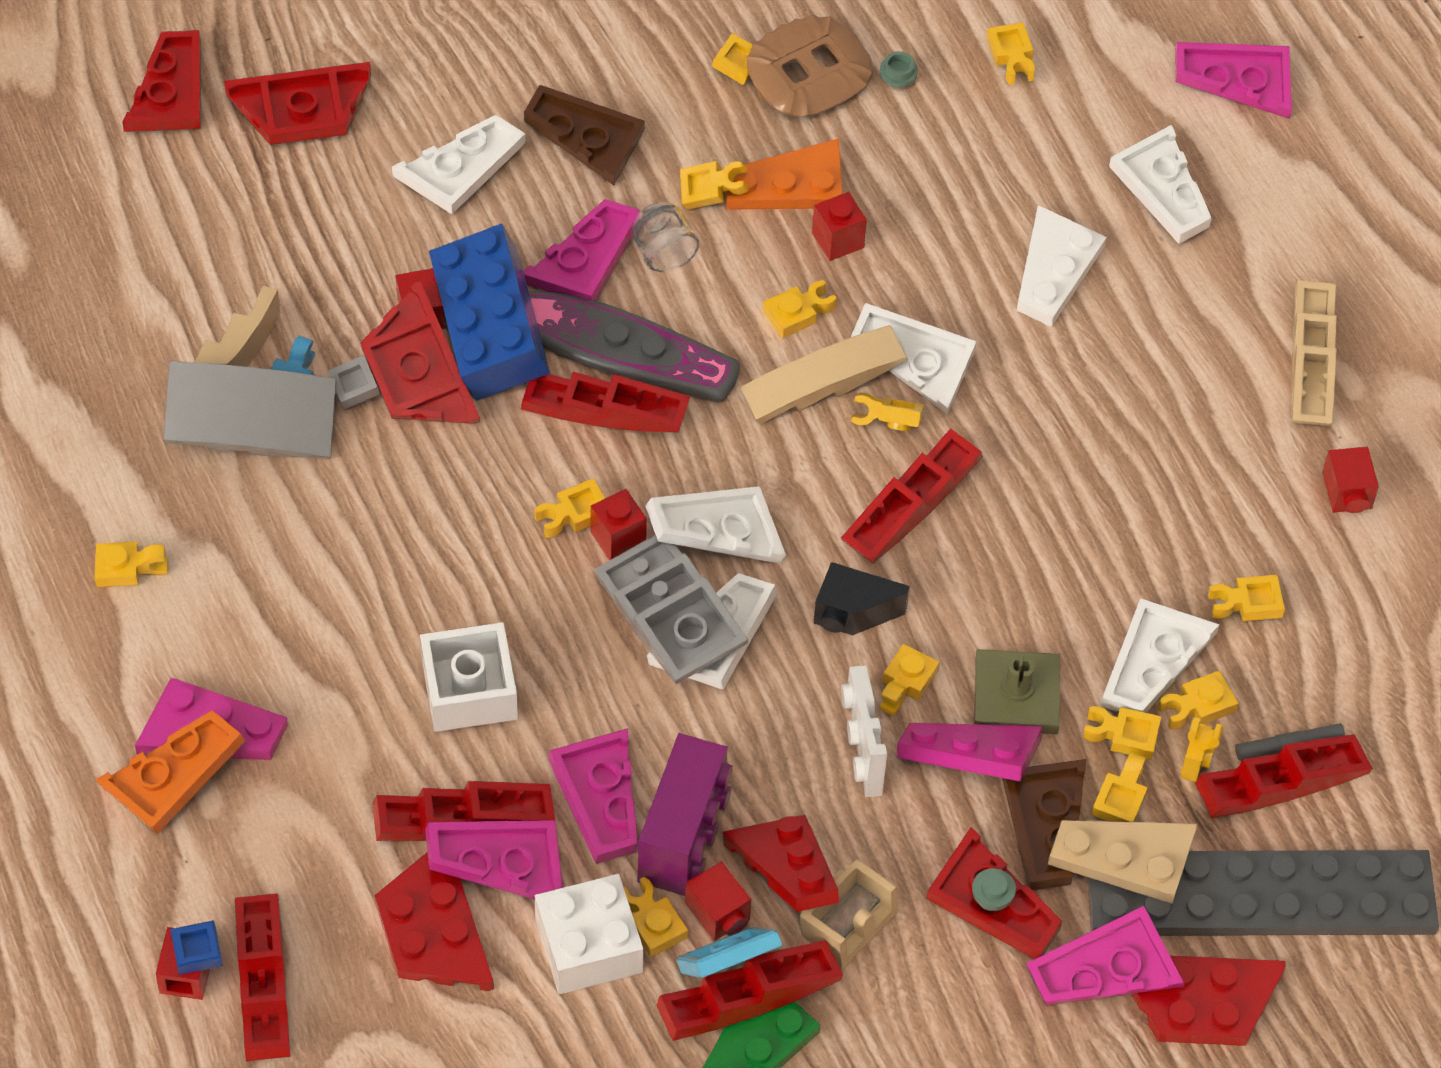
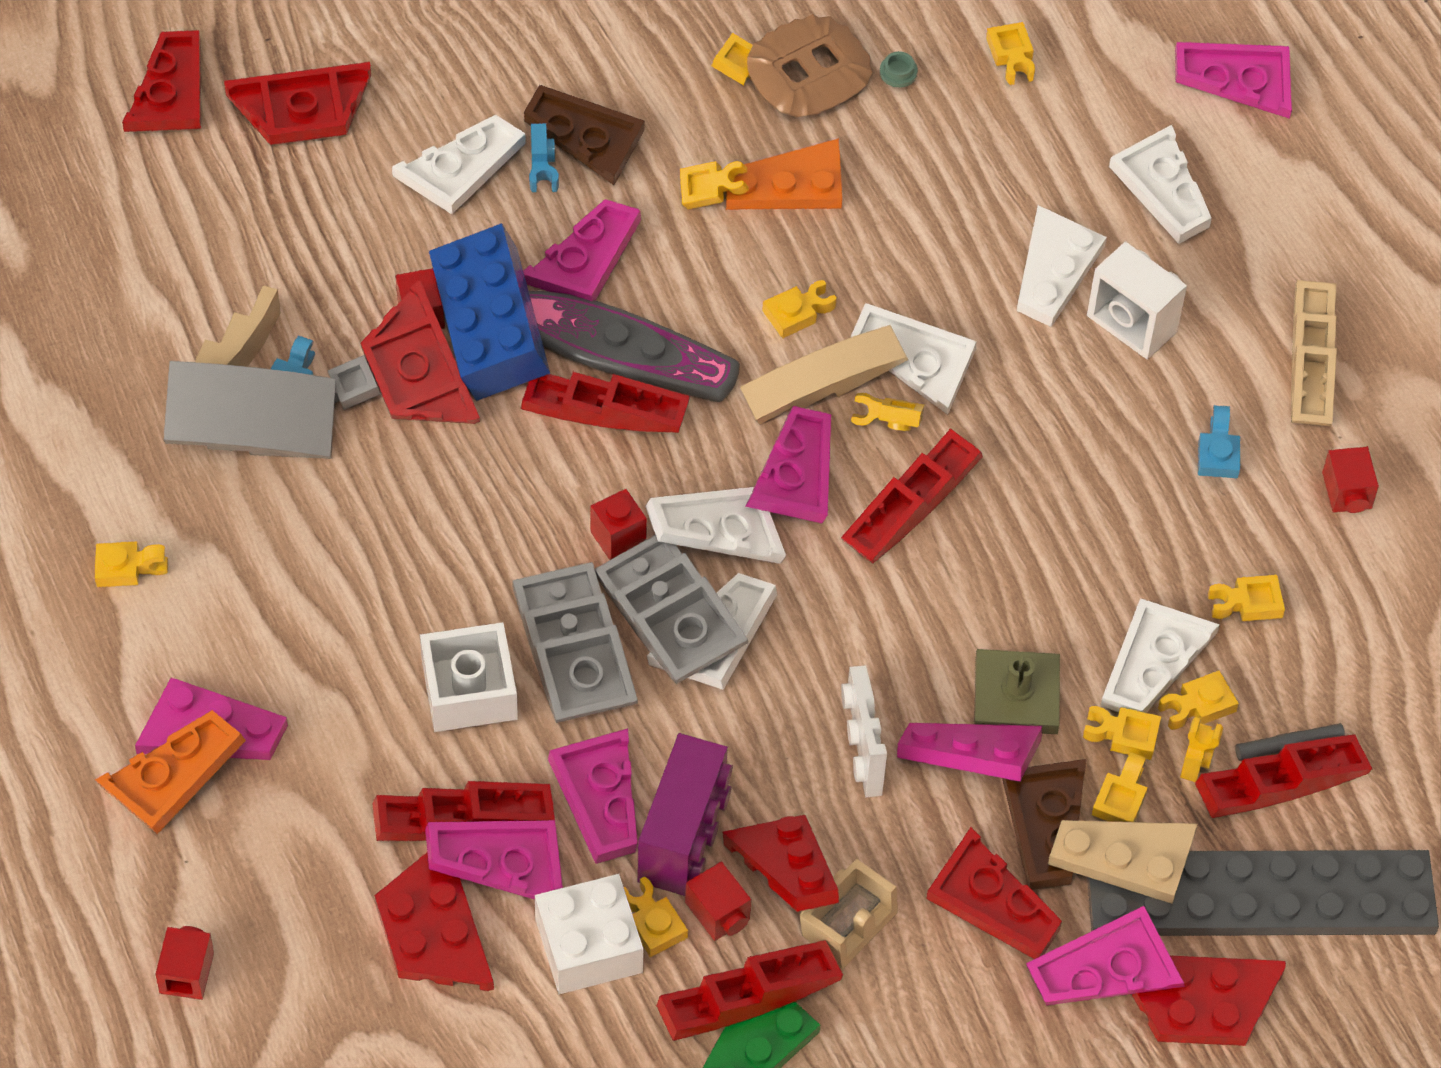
(196, 947): blue tile -> none
(262, 977): red slope -> none
(542, 152): none -> dark azure plate
(571, 509): yellow plate -> none
(574, 642): none -> light grey slope
(664, 237): clear helmet -> none
(728, 951): medium azure tile -> none
(797, 468): none -> dark pink wing
(839, 226): red brick -> none
(857, 600): black slope -> none
(906, 675): yellow plate -> none
(993, 889): sand green plate -> none
(1136, 300): none -> white brick
(1217, 450): none -> dark azure plate

